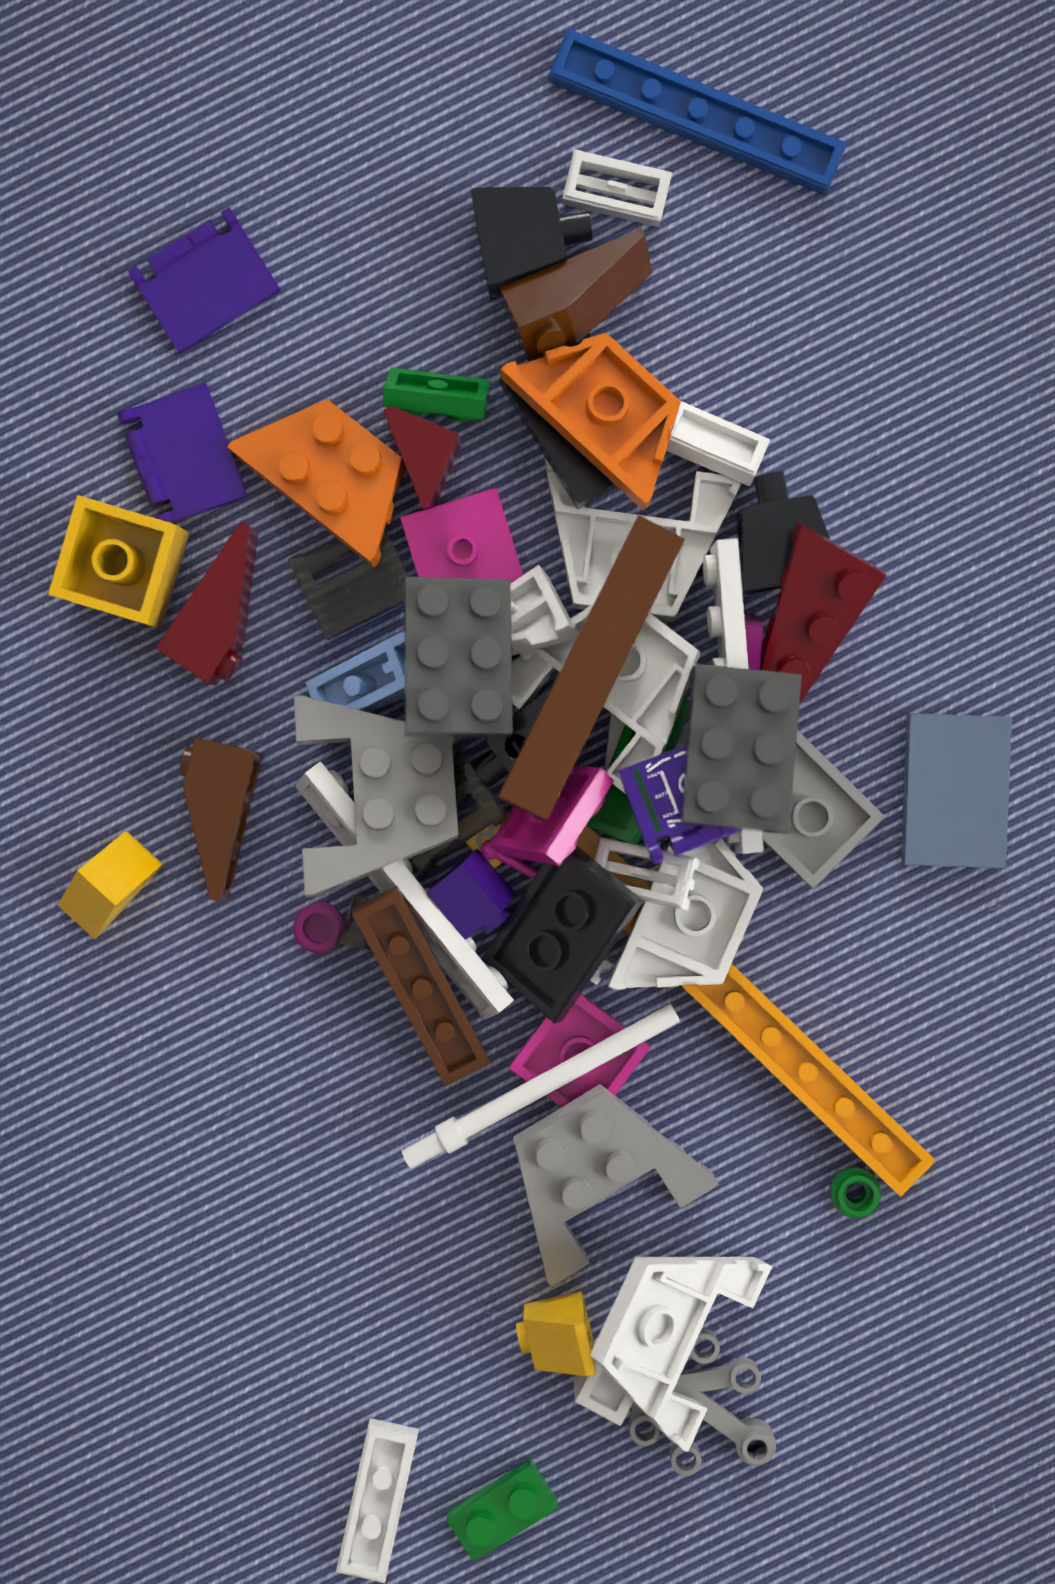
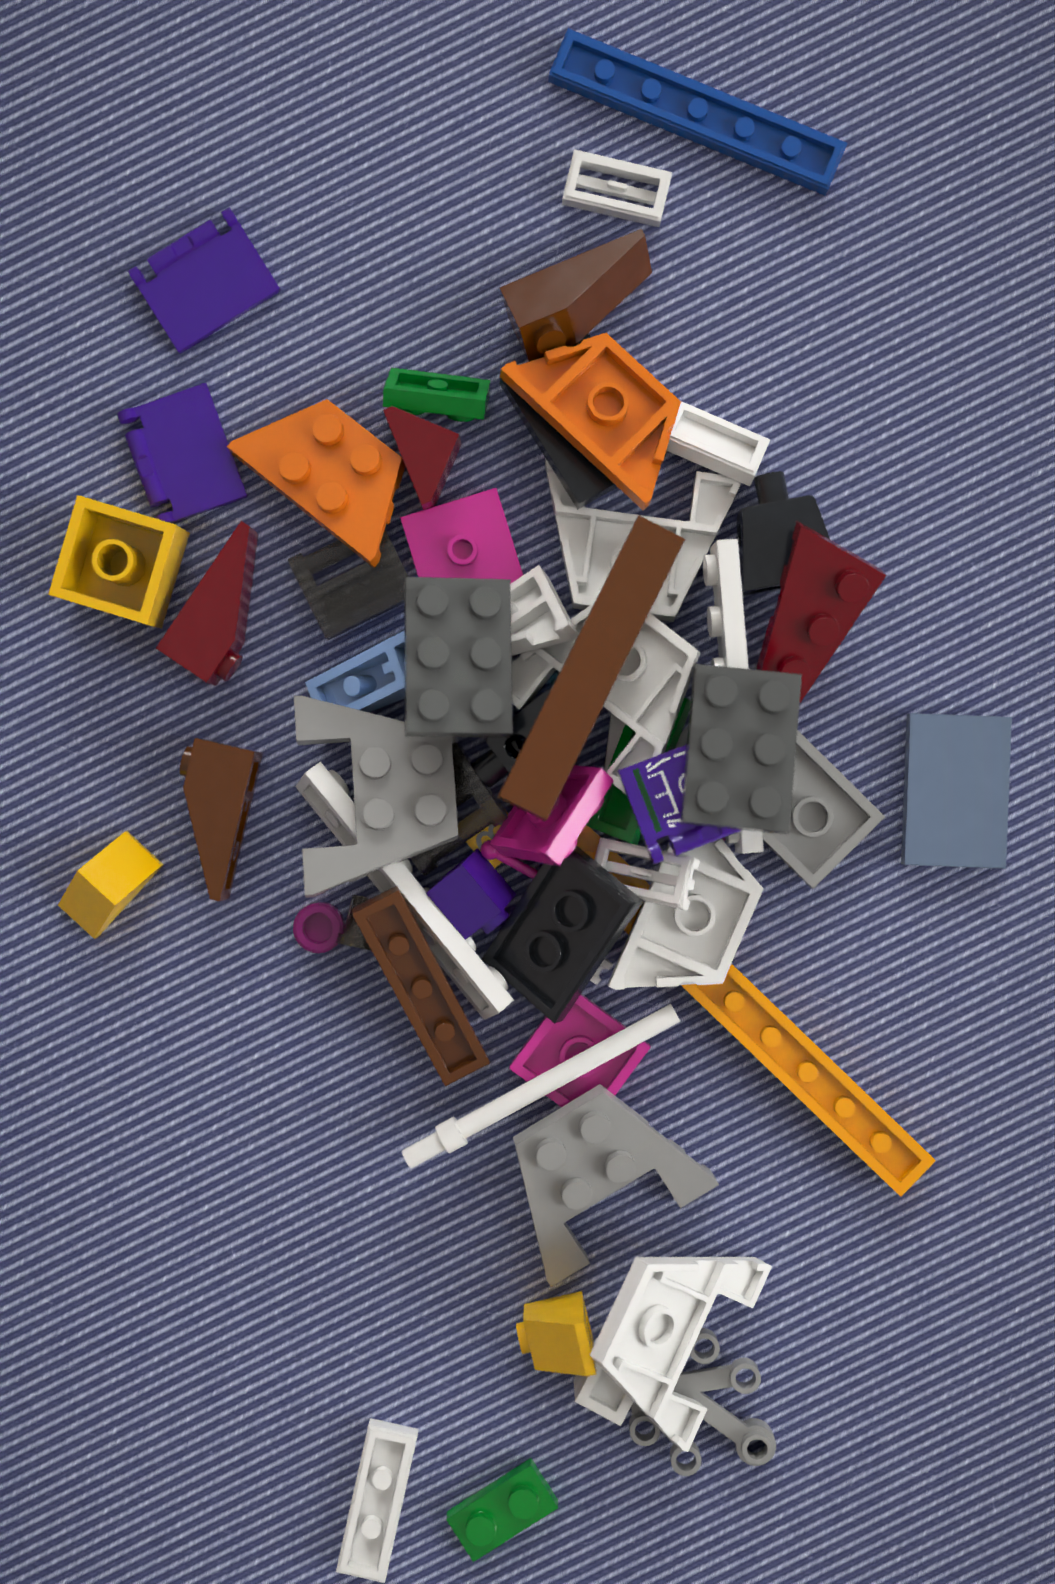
(523, 232): black torso -> none
(754, 638): magenta tile -> none
(862, 1205): green plate -> none

